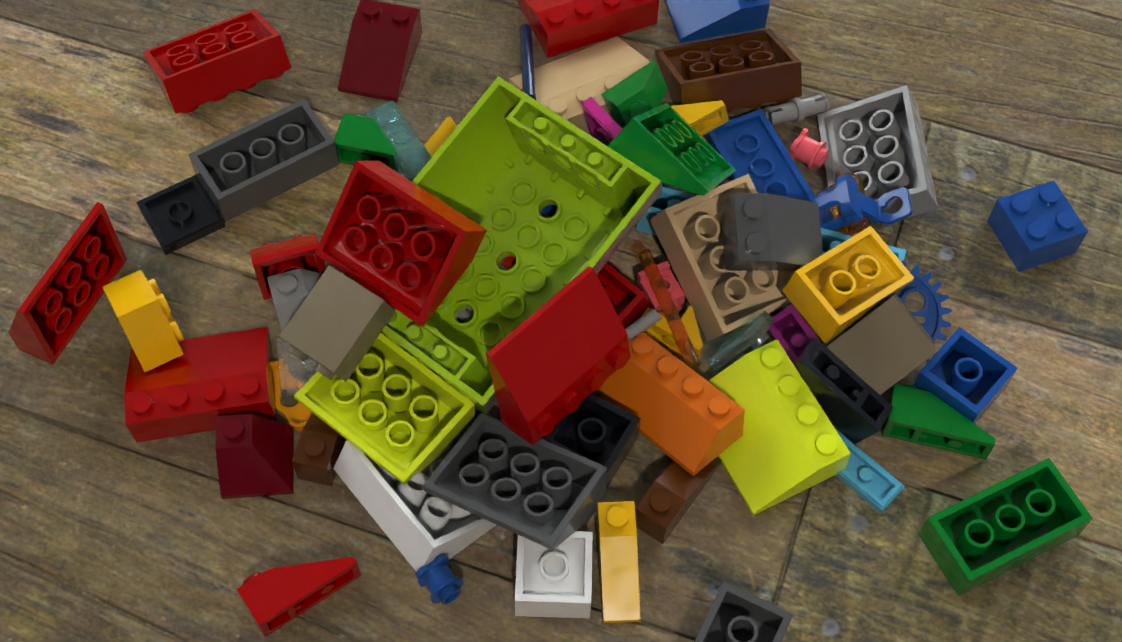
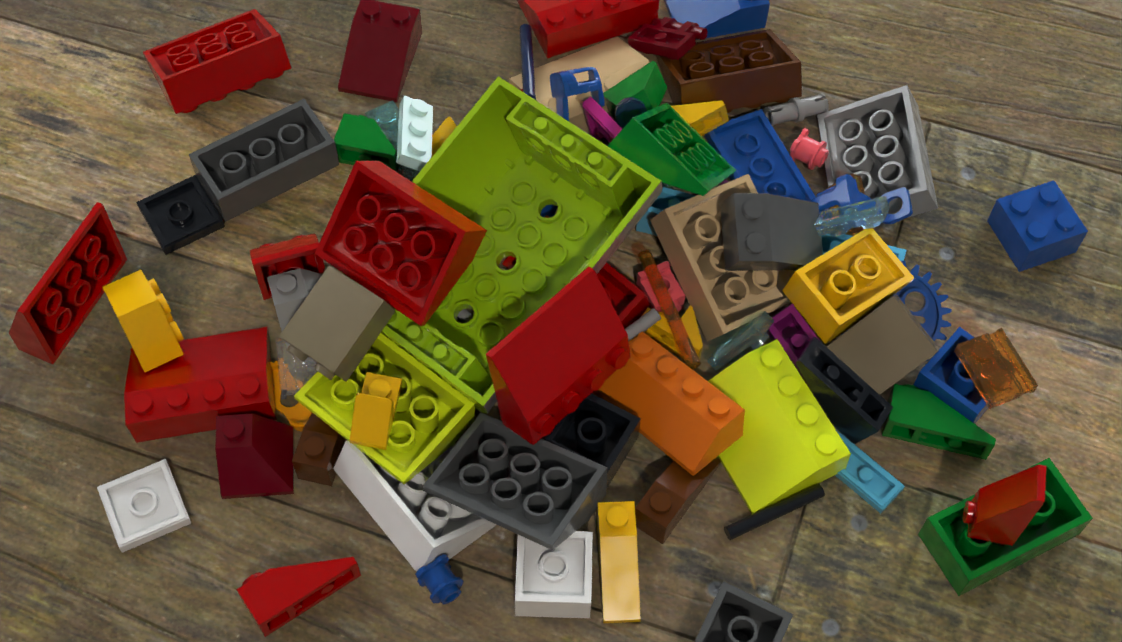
(143, 505): none -> white tile
(375, 410): none -> yellow slope
(414, 133): none -> light aqua plate
(565, 84): none -> blue piece
(627, 109): none -> dark blue tile
(667, 37): none -> dark red plate
(774, 511): none -> black bar
(842, 219): none -> clear light blue plate
(995, 368): none -> clear orange plate
(1006, 506): none -> red slope

